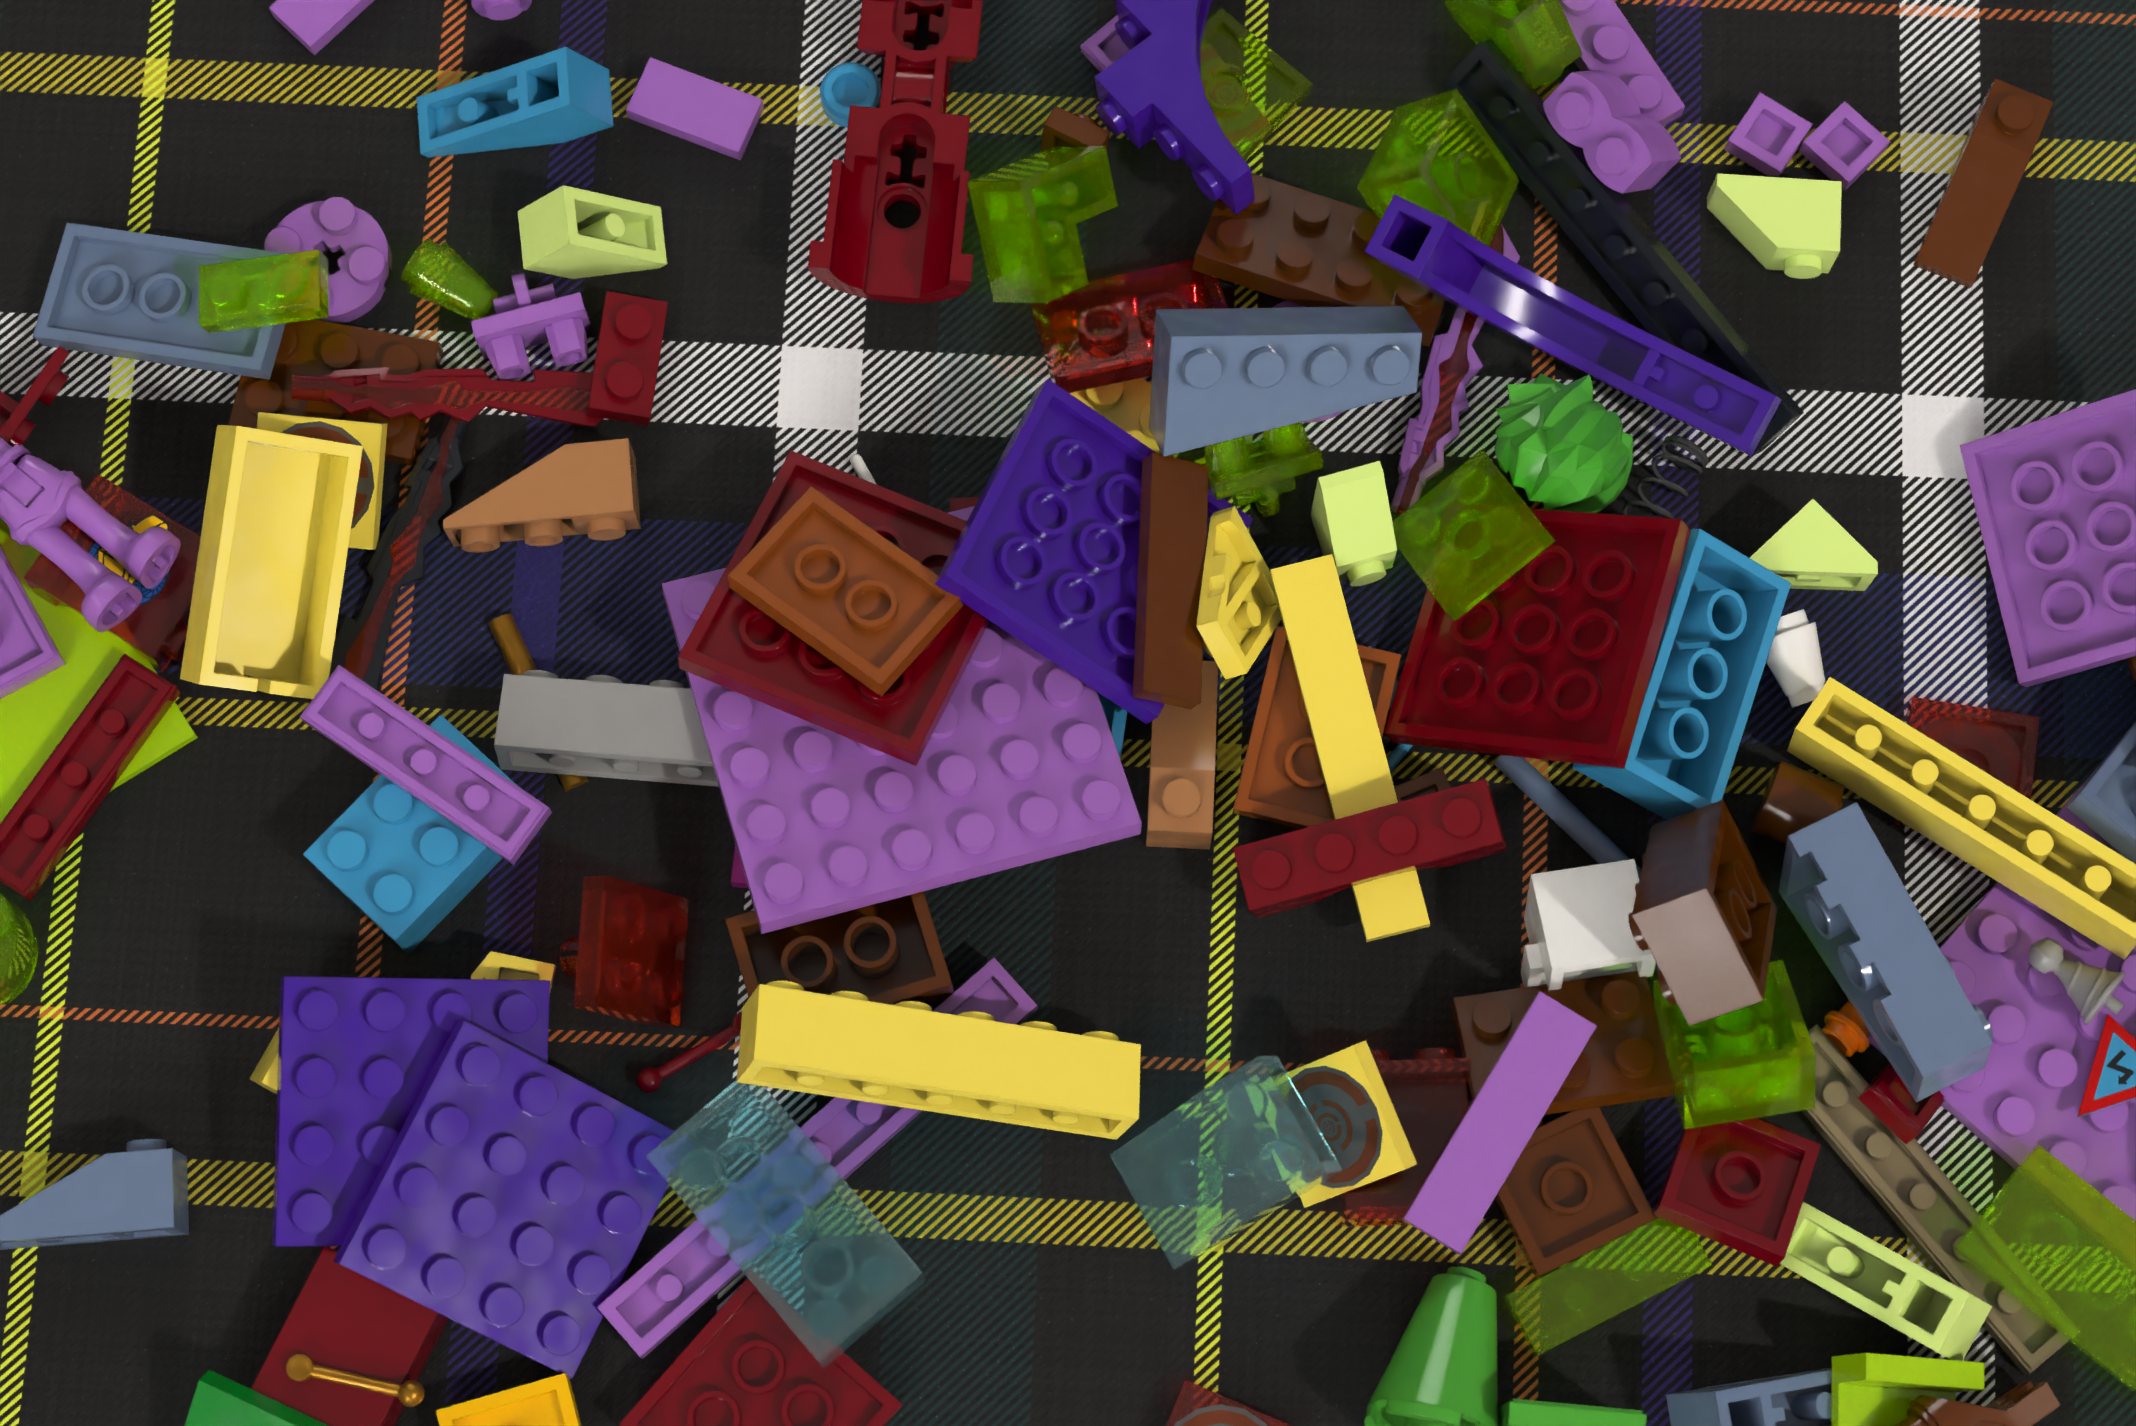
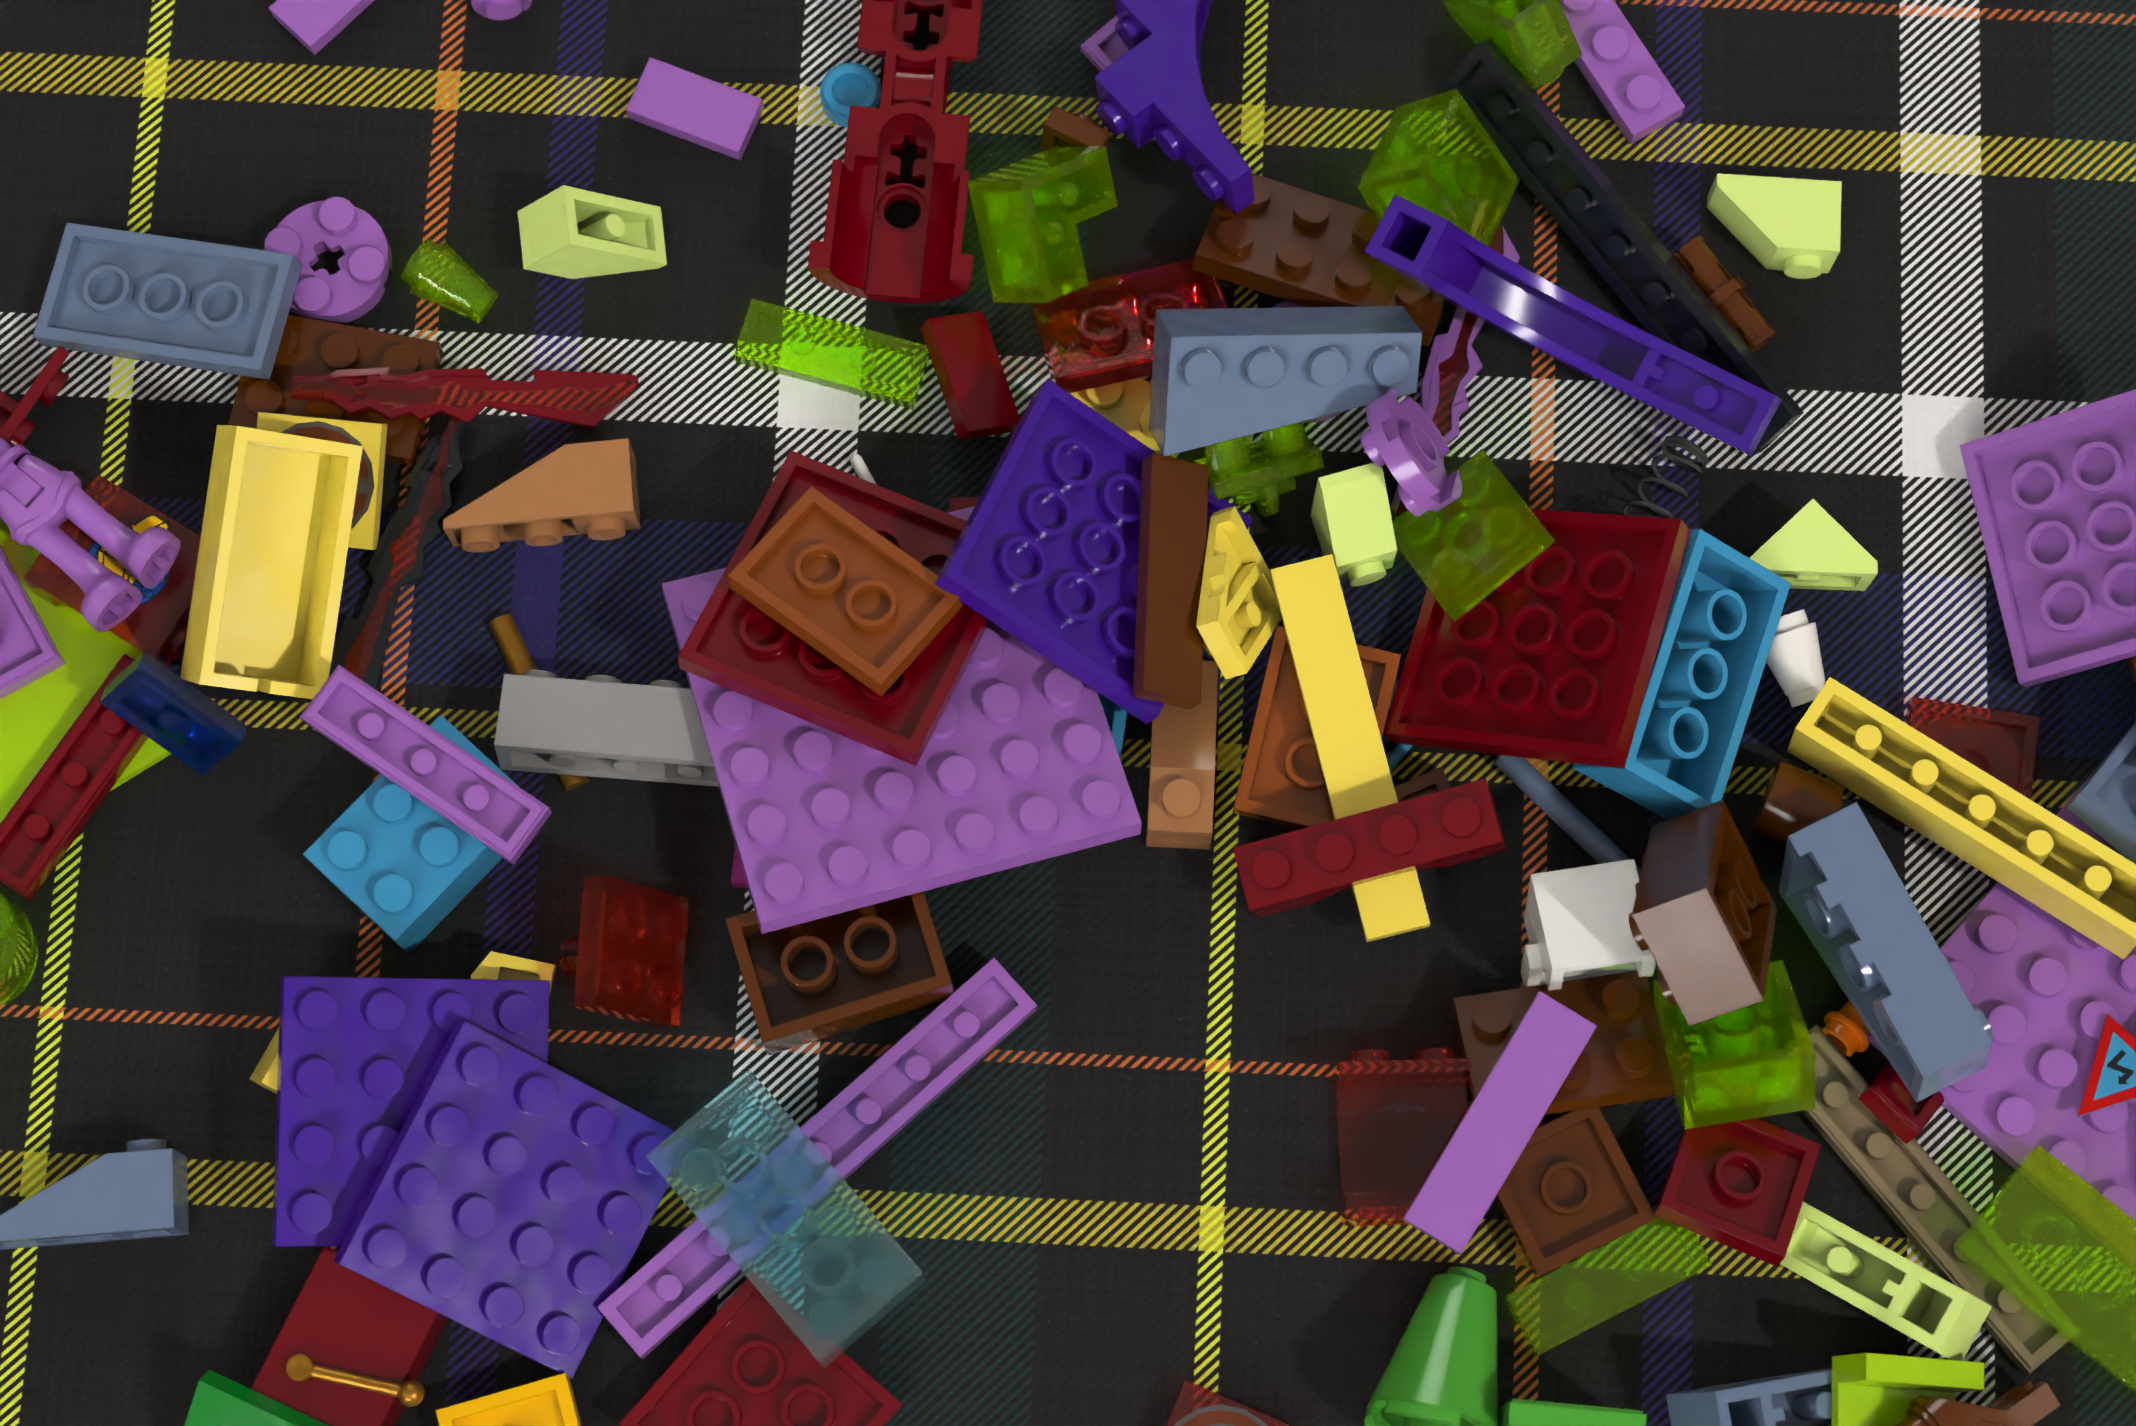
(173, 713): none -> clear blue plate
(263, 291): clear neon green plate -> none
(518, 106): dark azure slope -> none
(529, 320): medium lavender hips -> none
(627, 358): dark red plate -> none
(650, 1079): dark red hinge -> none
(832, 354): none -> clear neon green tile
(938, 1061): light yellow brick -> none
(970, 375): none -> dark red tile
(1225, 1160): clear light blue slope -> none
(1247, 83): clear neon green tile -> none
(1355, 1119): tile -> none
(1412, 450): none -> medium lavender plate
(1563, 445): bright green hair -> none
(1605, 120): medium lavender brick -> none
(1725, 292): none -> reddish brown pin
(1768, 136): medium lavender plate -> none
(1844, 145): medium lavender plate -> none
(1983, 182): reddish brown slope -> none
(2086, 985): light grey piece -> none

